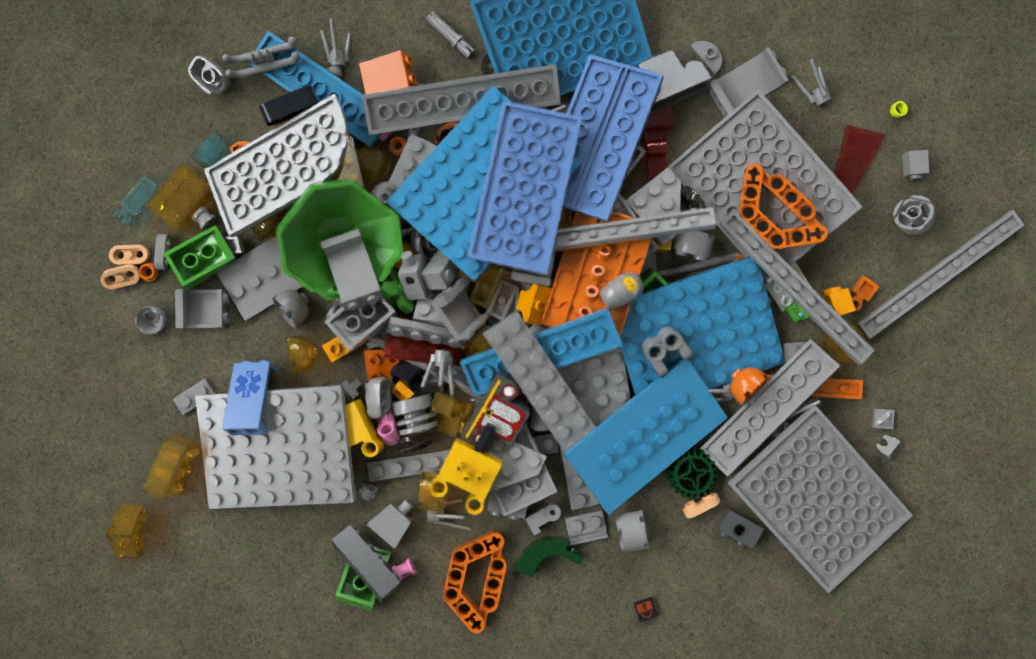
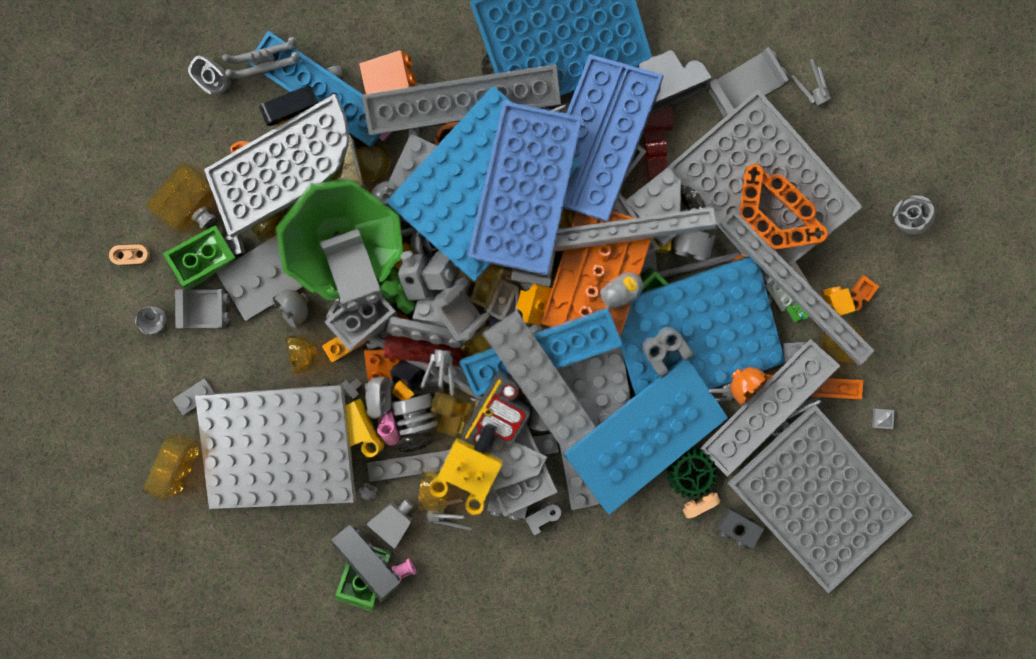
(121, 275): light nougat plate -> none
(126, 529): clear yellow brick -> none
(136, 198): clear light blue plate -> none
(142, 272): orange plate -> none
(162, 245): light grey beam -> none
(210, 150): clear light blue cylinder -> none
(247, 398): medium blue panel -> none
(336, 56): light grey plant -> none
(398, 139): orange plate -> none
(456, 40): light grey pin -> none
(488, 591): orange piece -> none
(543, 548): dark green arch -> none
(586, 527): light grey plate -> none
(633, 531): light grey brick -> none
(645, 609): tile -> none
(708, 54): light grey plate -> none
(855, 155): clear red wing -> none
(892, 447): light grey tile -> none
(898, 109): neon yellow hinge -> none
(915, 164): light grey brick -> none
(940, 274): light grey plate -> none

